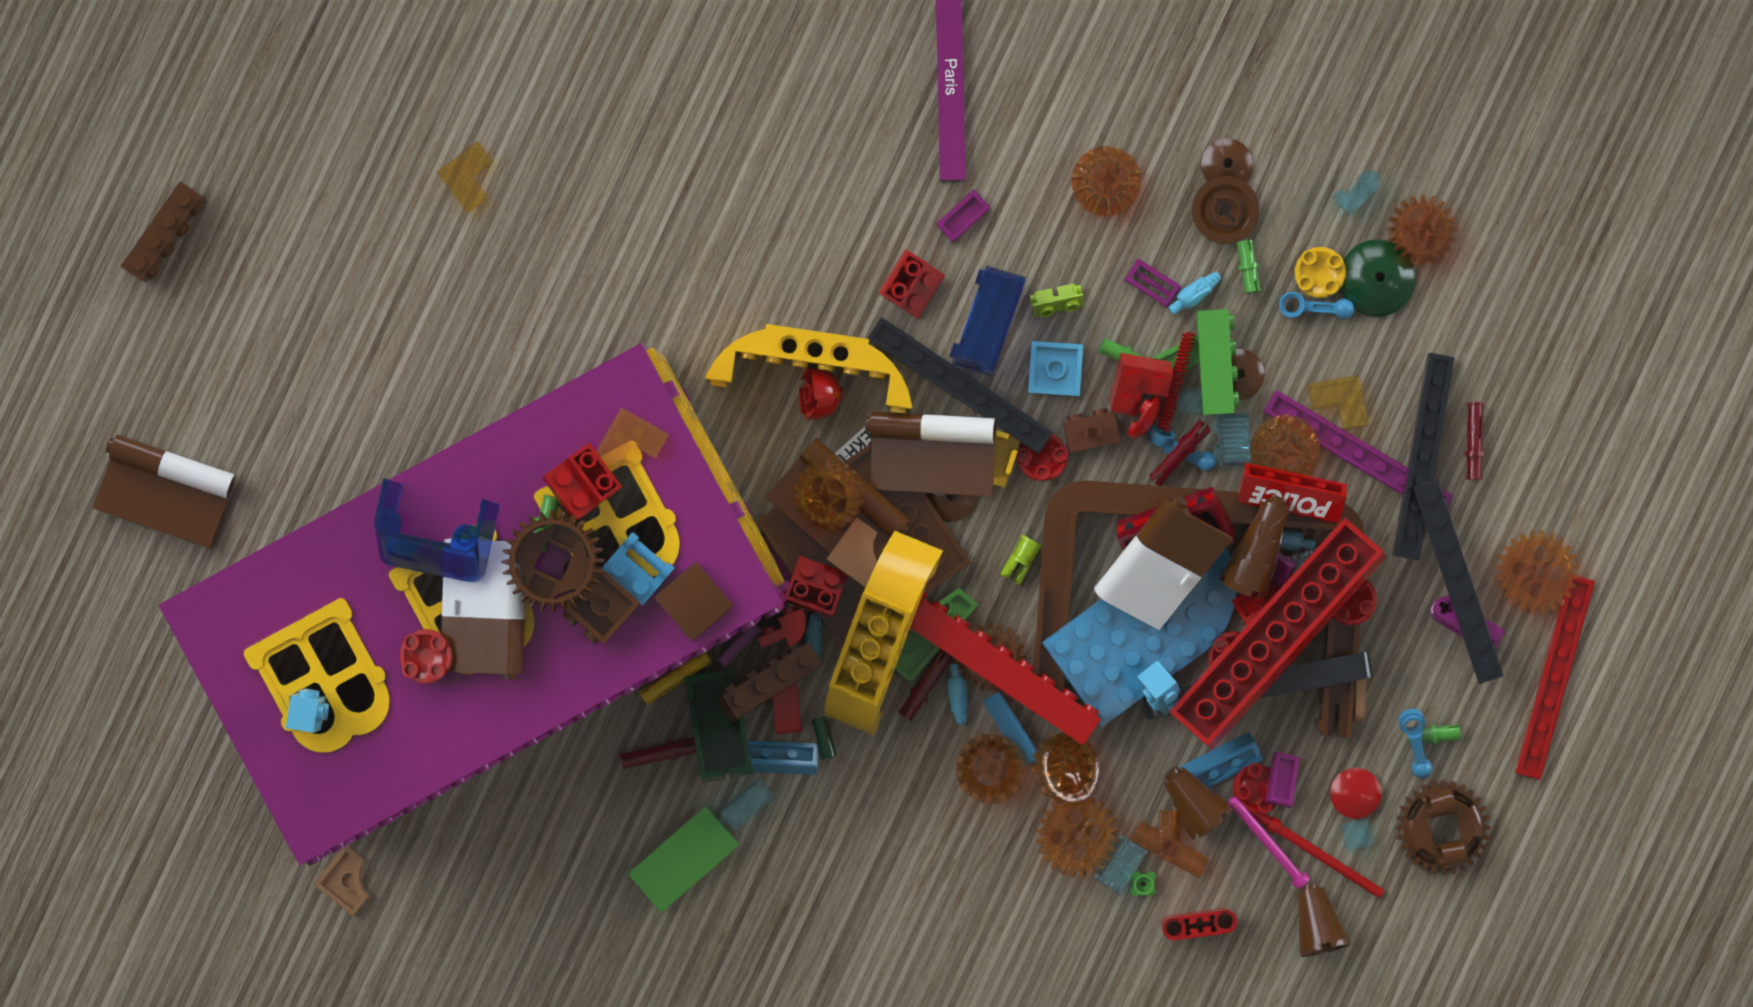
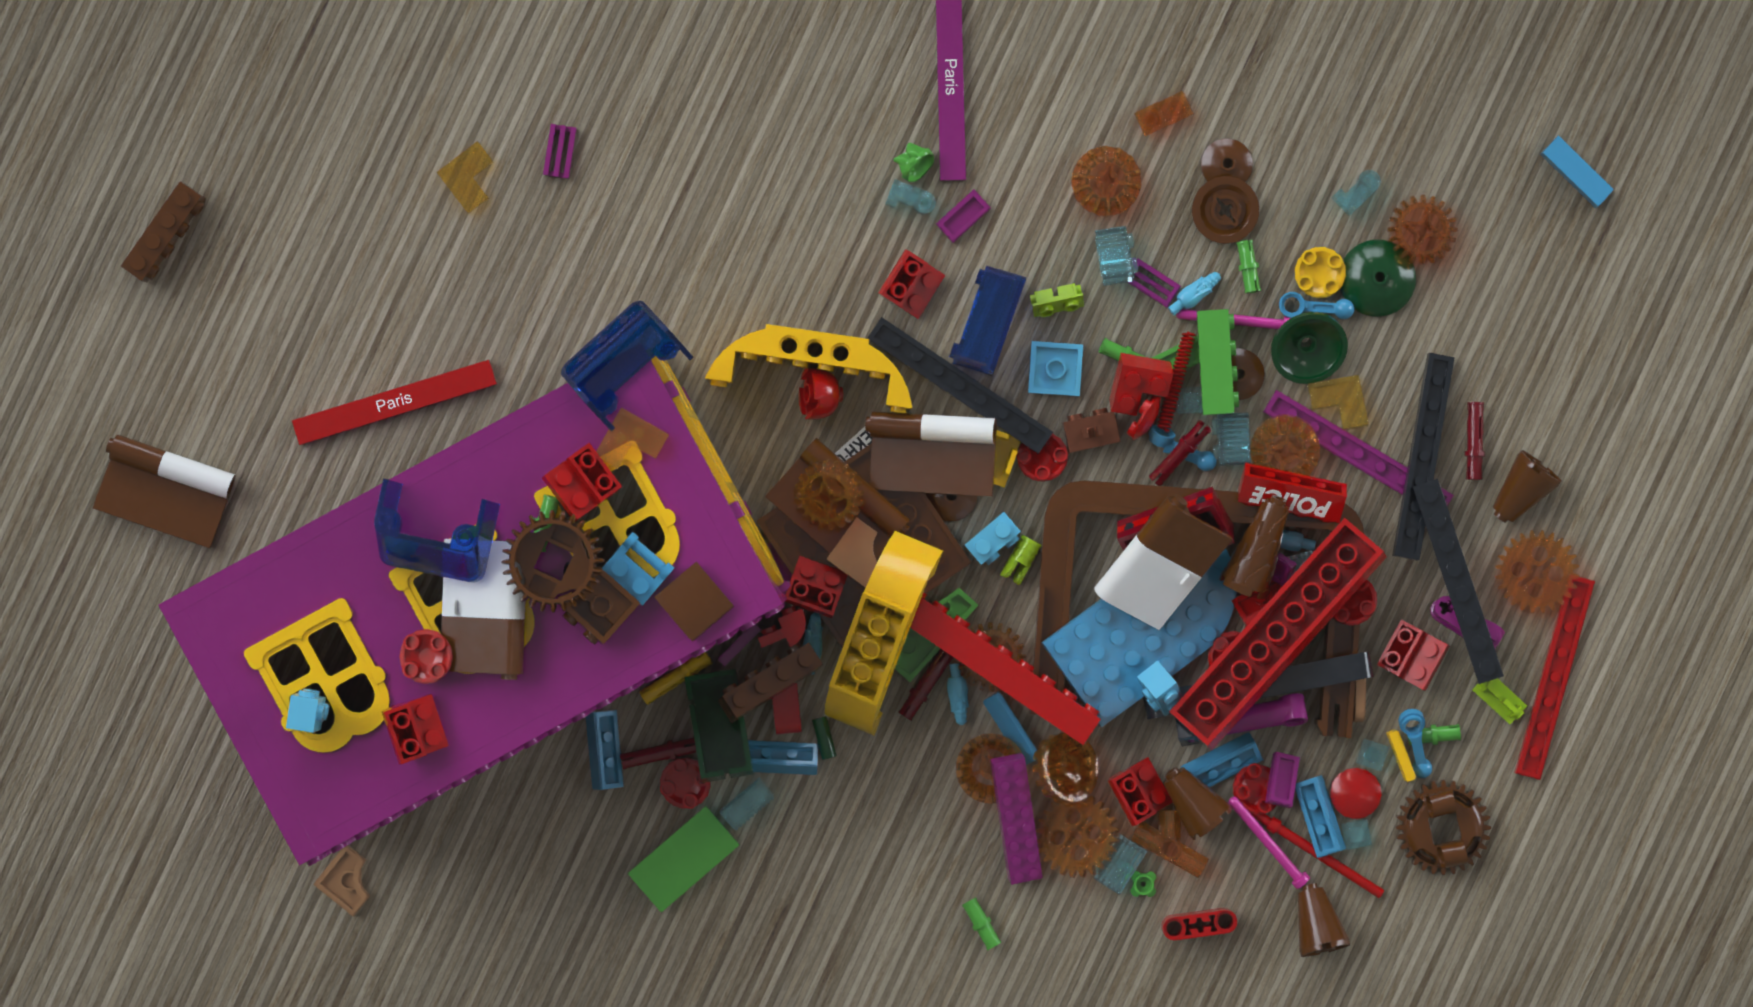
(394, 402): none -> red tile
(415, 728): none -> red brick
(563, 129): none -> magenta tile
(604, 750): none -> dark azure slope
(617, 356): none -> clear blue windscreen
(683, 784): none -> red dish
(915, 162): none -> bright green piece
(919, 199): none -> clear light blue leg
(981, 923): none -> bright green pin
(992, 538): none -> medium azure brick
(1016, 818): none -> magenta piece
(1115, 256): none -> clear light blue brick
(1139, 791): none -> red brick
(1164, 113): none -> clear orange slope
(1240, 319): none -> dark pink bar
(1286, 711): none -> magenta piece
(1313, 359): none -> dark green dish
(1319, 816): none -> dark azure slope
(1372, 754): none -> clear light blue plate
(1401, 755): none -> yellow tile
(1413, 655): none -> red brick
(1501, 699): none -> lime hinge
(1524, 487): none -> reddish brown cone
(1576, 171): none -> dark azure slope

